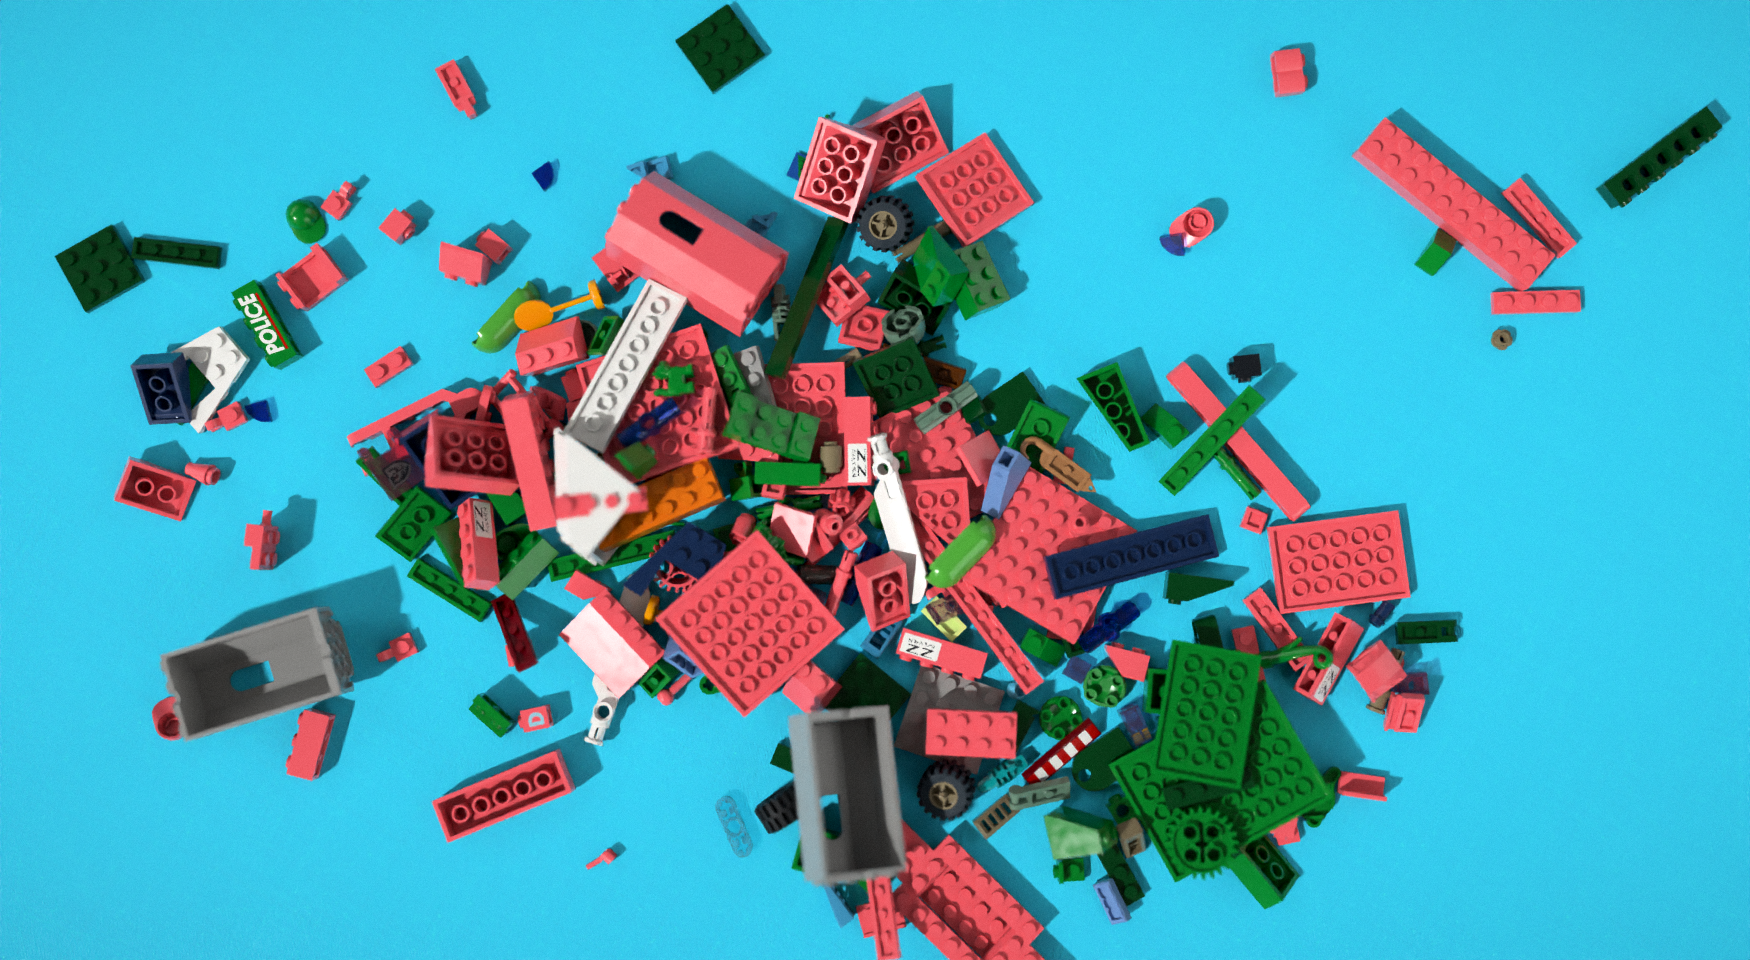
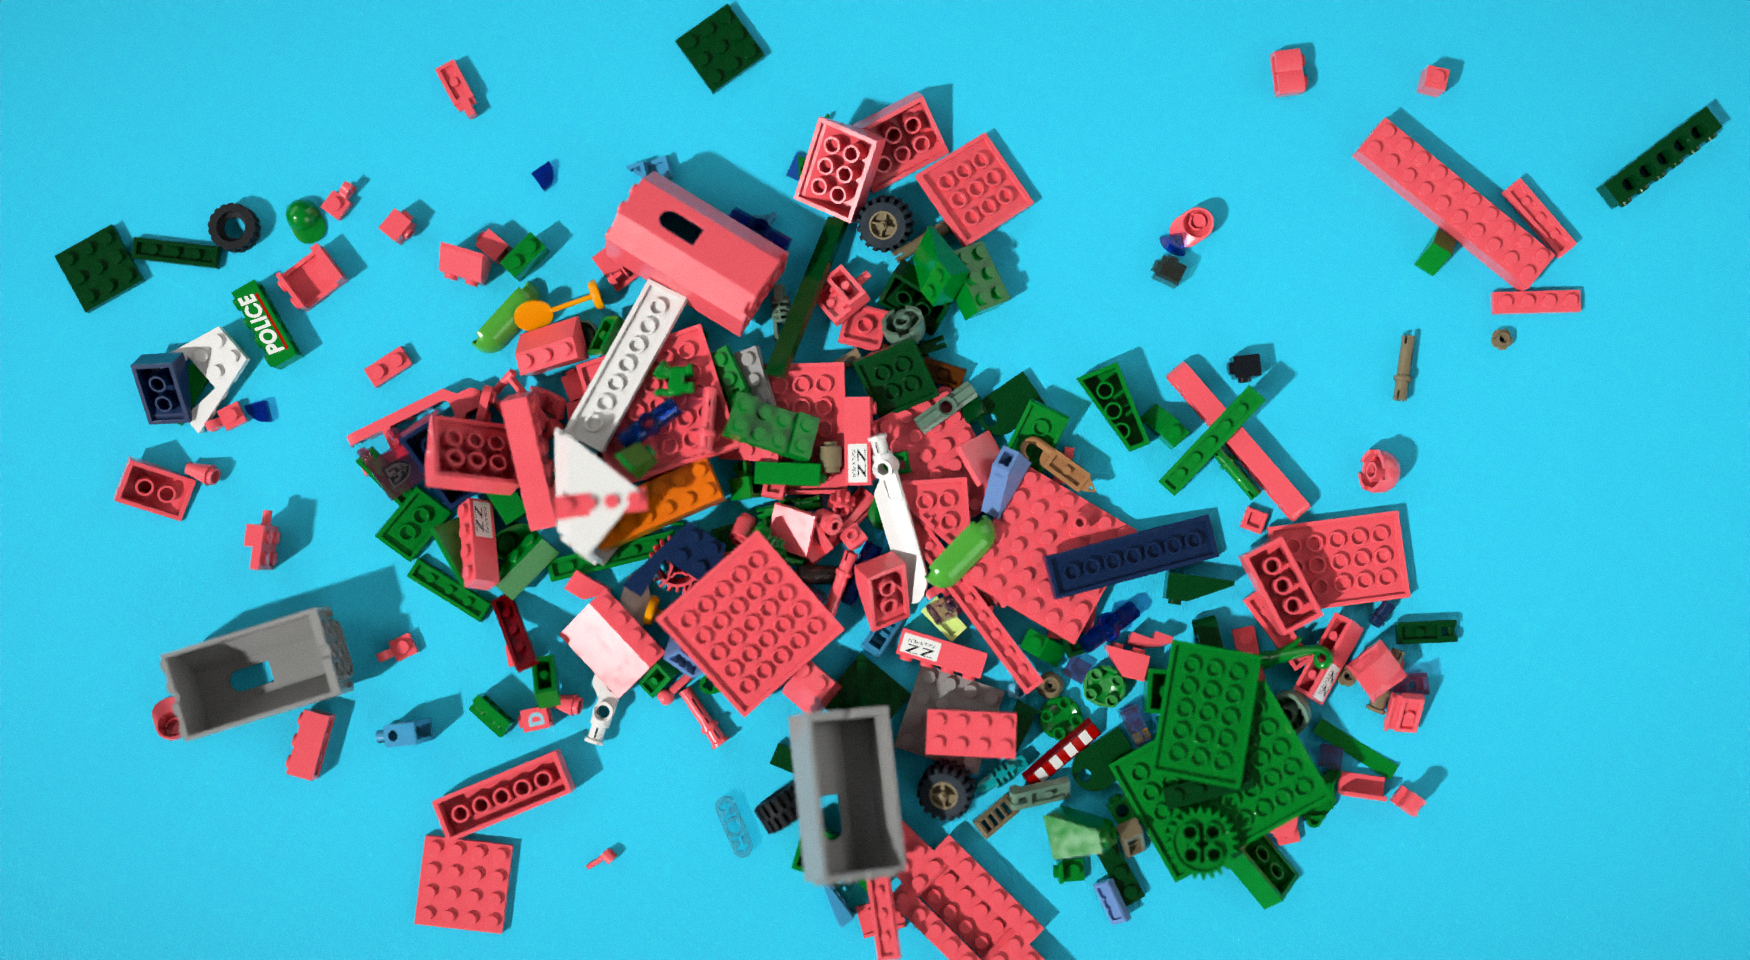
(218, 221): none -> black tyre
(405, 733): none -> dark azure torso
(464, 884): none -> coral plate
(525, 257): none -> green brick
(546, 682): none -> green brick
(570, 704): none -> coral cone
(709, 726): none -> coral pin
(758, 223): none -> clear blue piece
(1057, 685): none -> dark tan plate
(1157, 639): none -> coral slope
(1168, 270): none -> clear smoke brick
(1280, 585): none -> coral brick
(1295, 708): none -> sand green cylinder
(1330, 756): none -> tile
(1346, 681): none -> dark tan plate
(1355, 749): none -> green sticker
(1379, 471): none -> coral cylinder
(1403, 377): none -> dark tan pin
(1407, 801): none -> coral leg
(1433, 81): none -> coral brick

